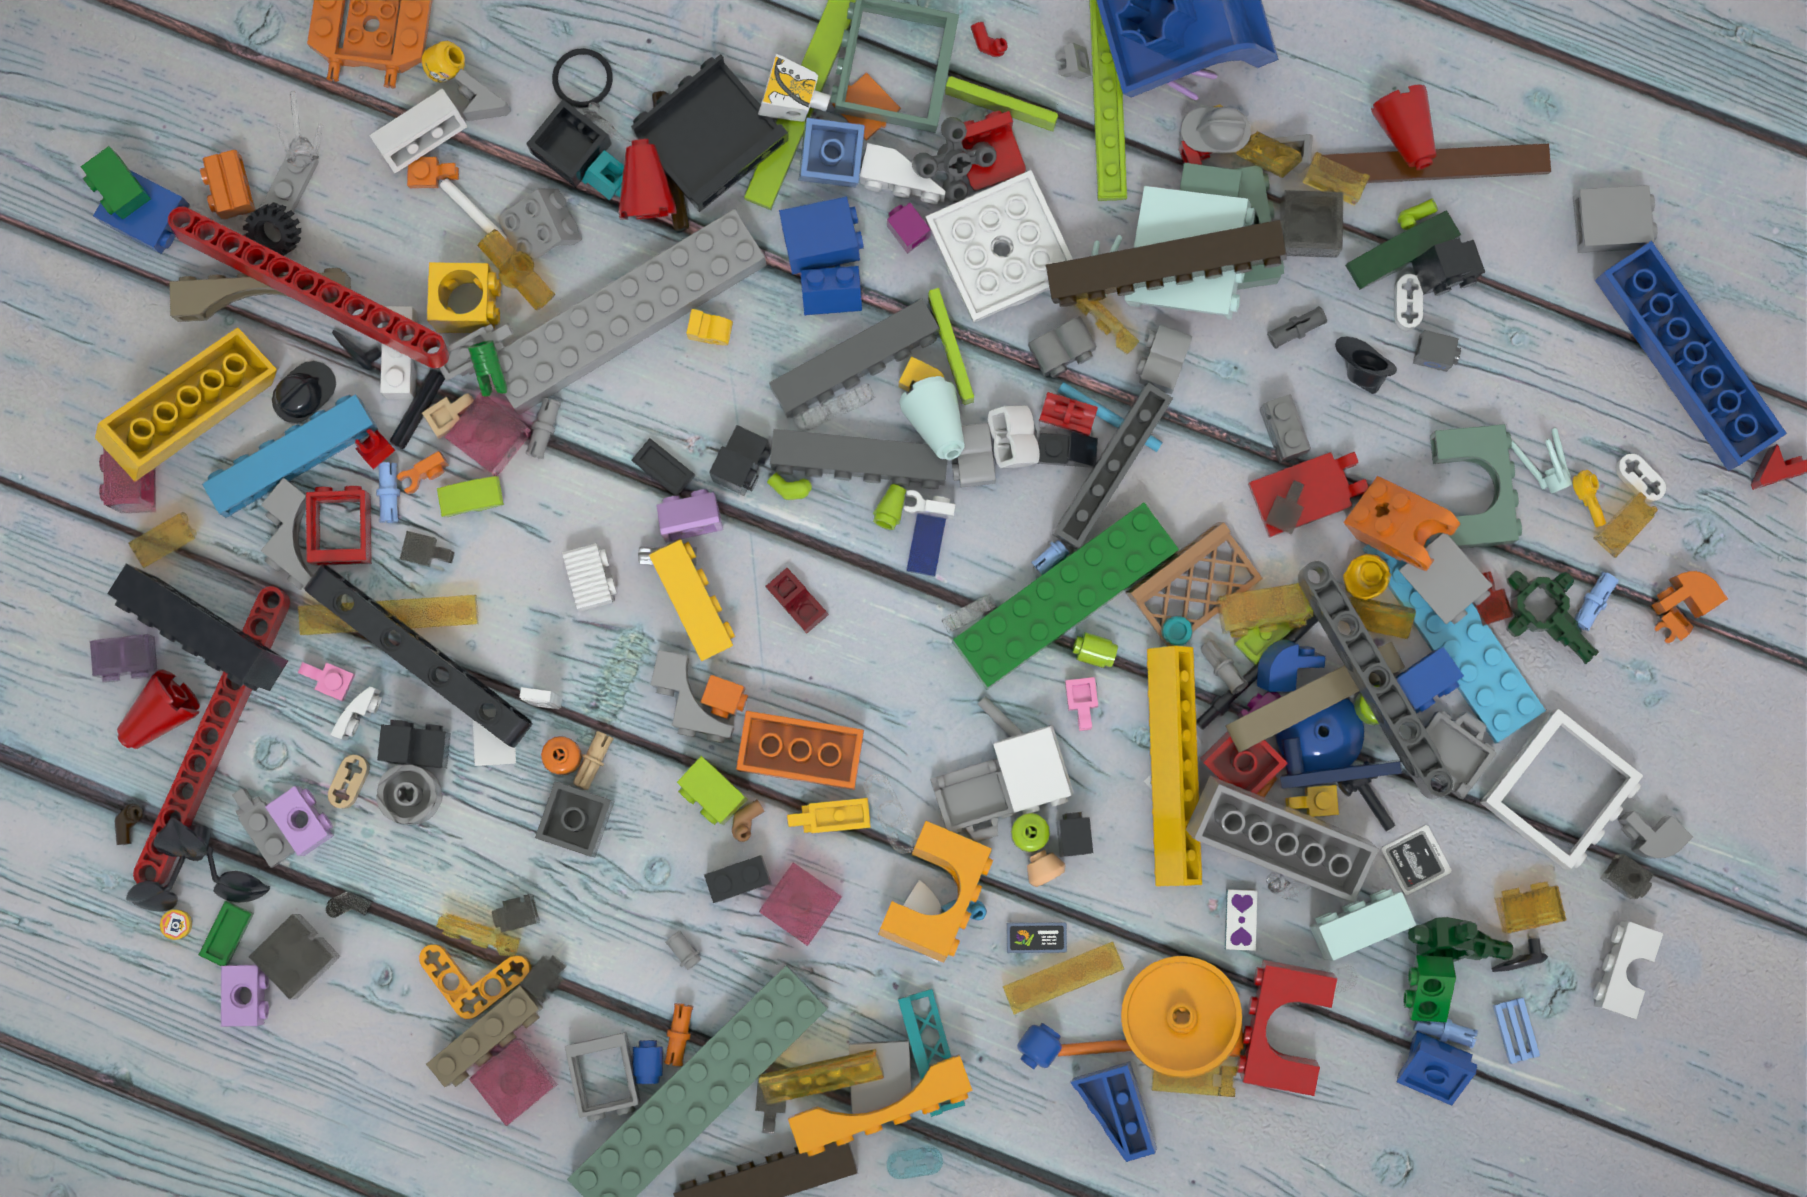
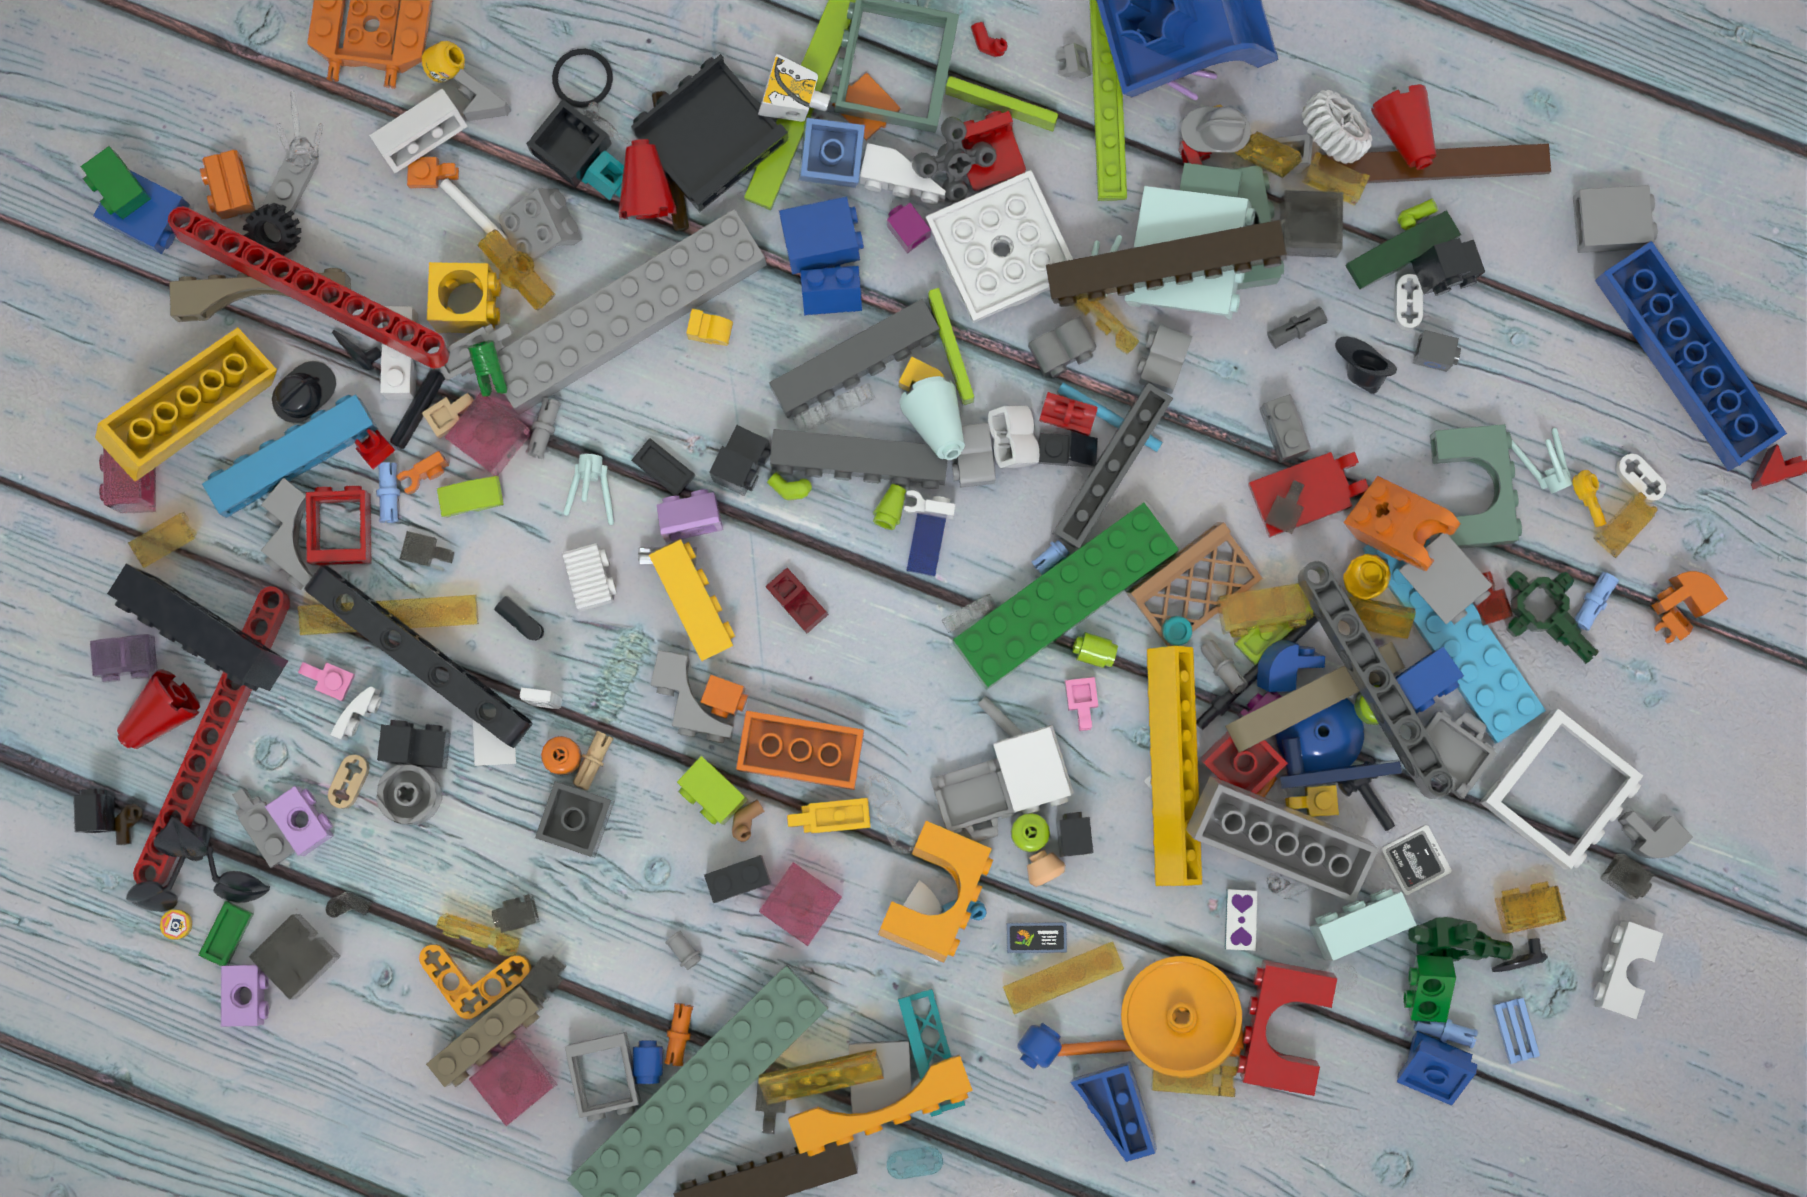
(94, 811): none -> black brick
(519, 619): none -> black bar
(588, 470): none -> light aqua plant
(1336, 126): none -> white gear

